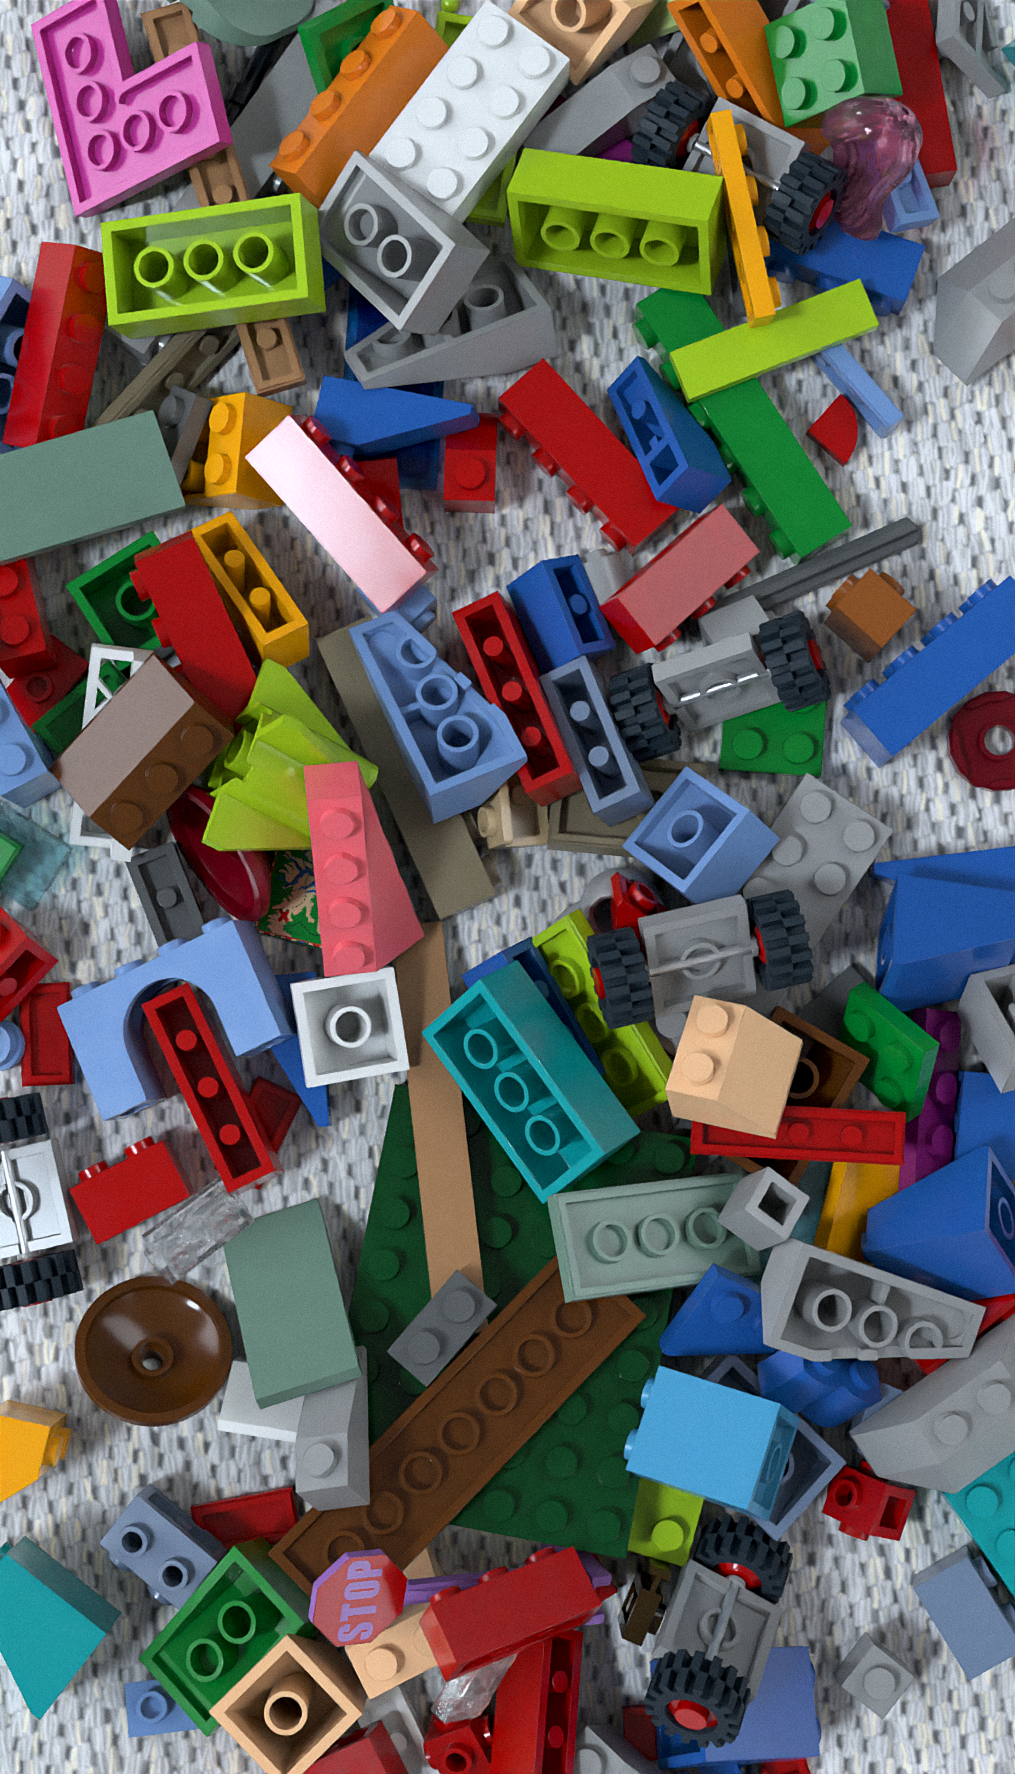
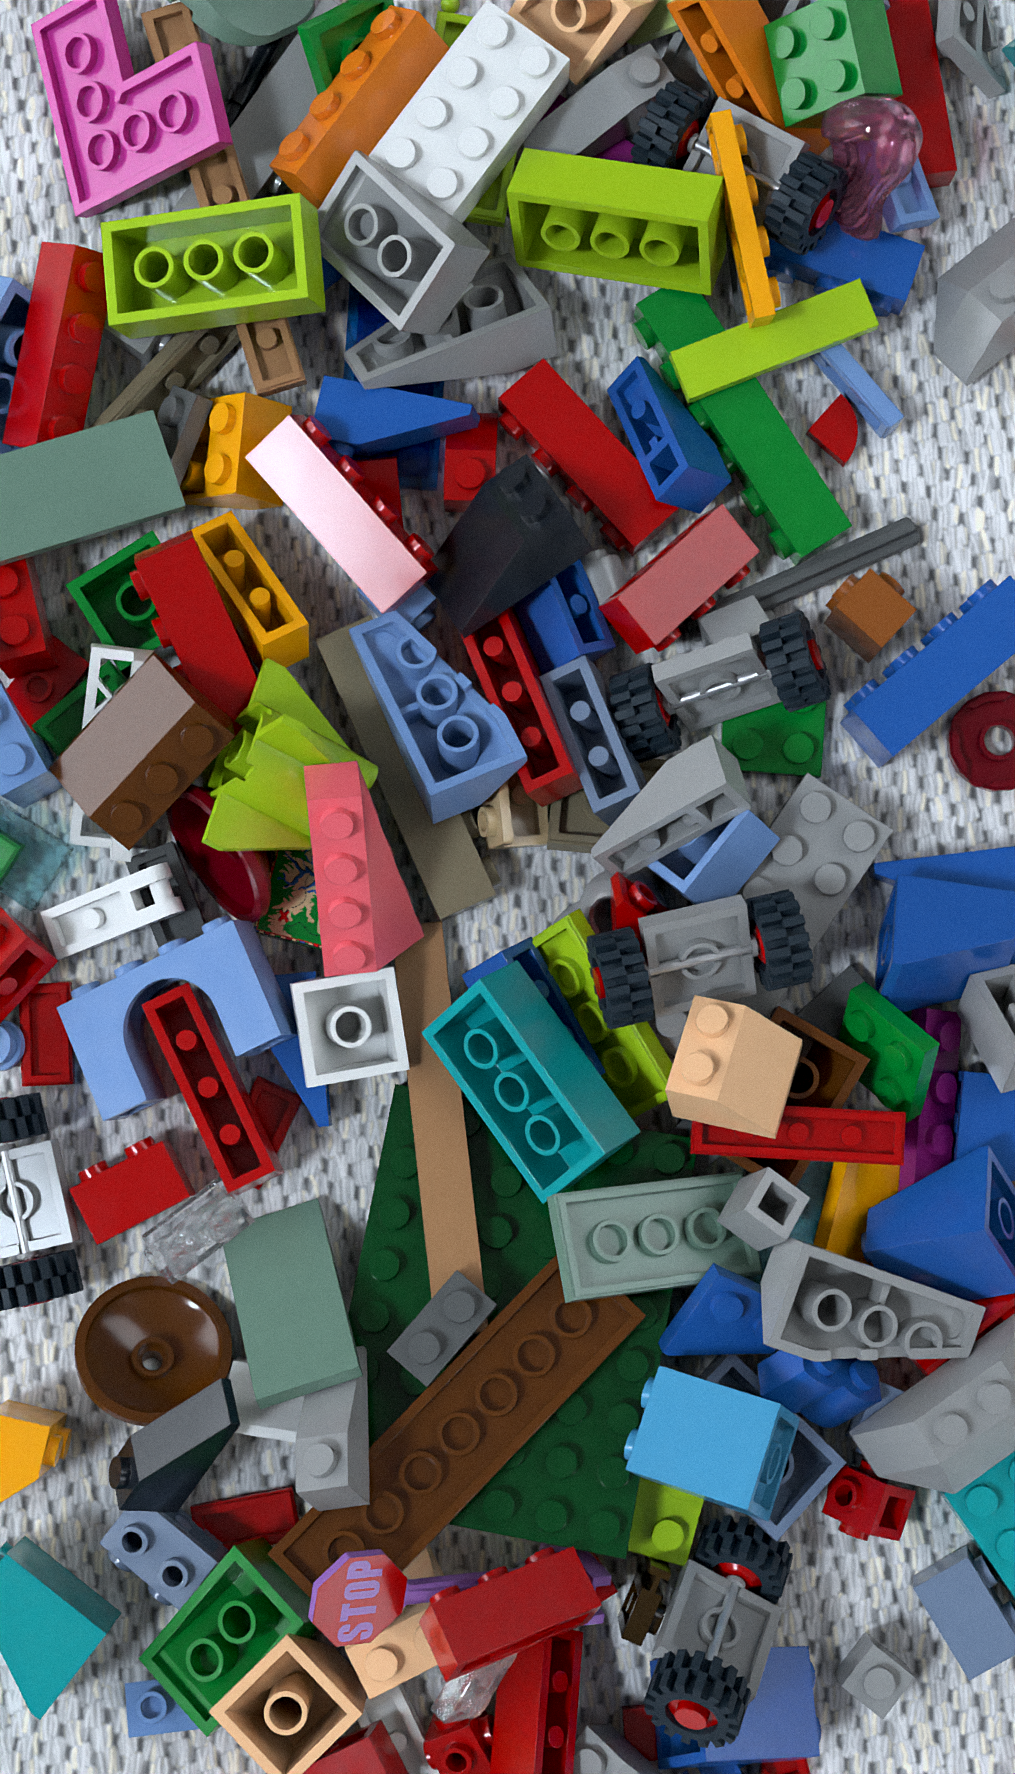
(111, 911): none -> white plate
(174, 1452): none -> black slope
(504, 547): none -> black slope
(676, 806): none -> light grey slope

